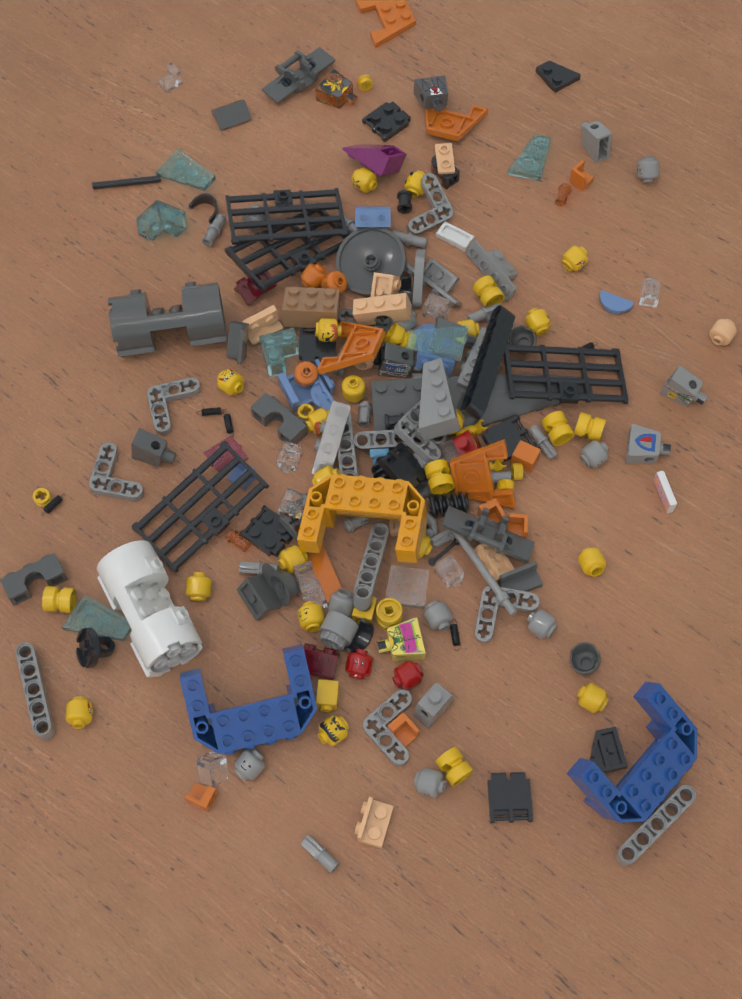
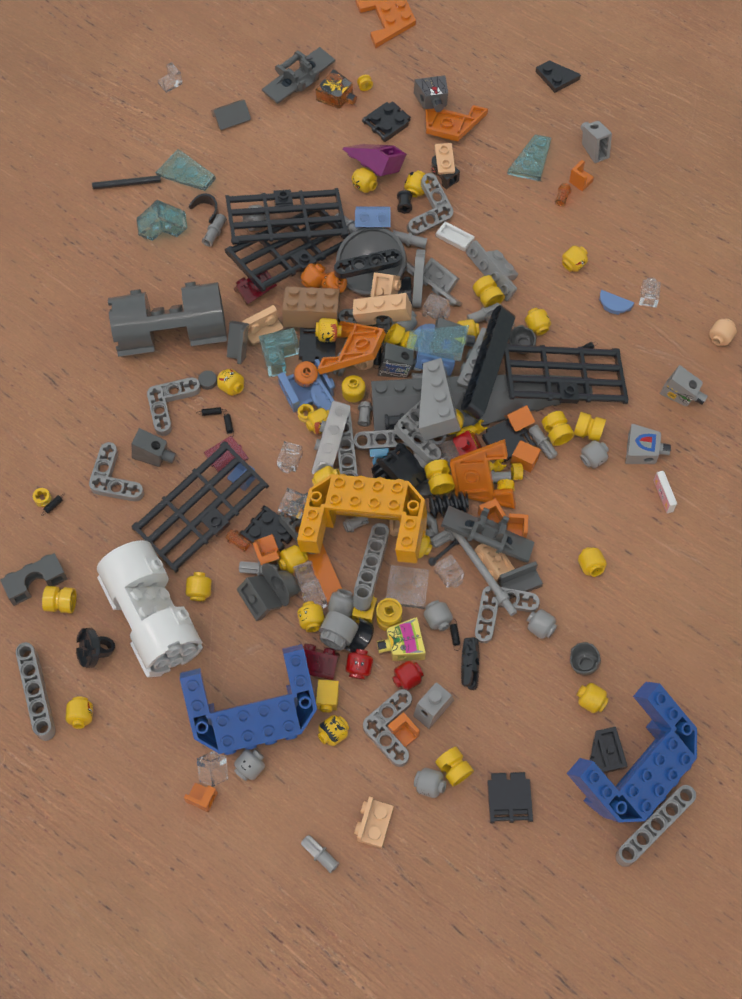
(100, 618): clear light blue wing -> none
(207, 380): none -> dark grey tile
(266, 549): none -> orange panel
(269, 409): dark grey arch -> none
(366, 260): none -> black beam
(470, 663): none -> black hinge
(520, 418): none -> orange panel
(648, 168): light grey head -> none

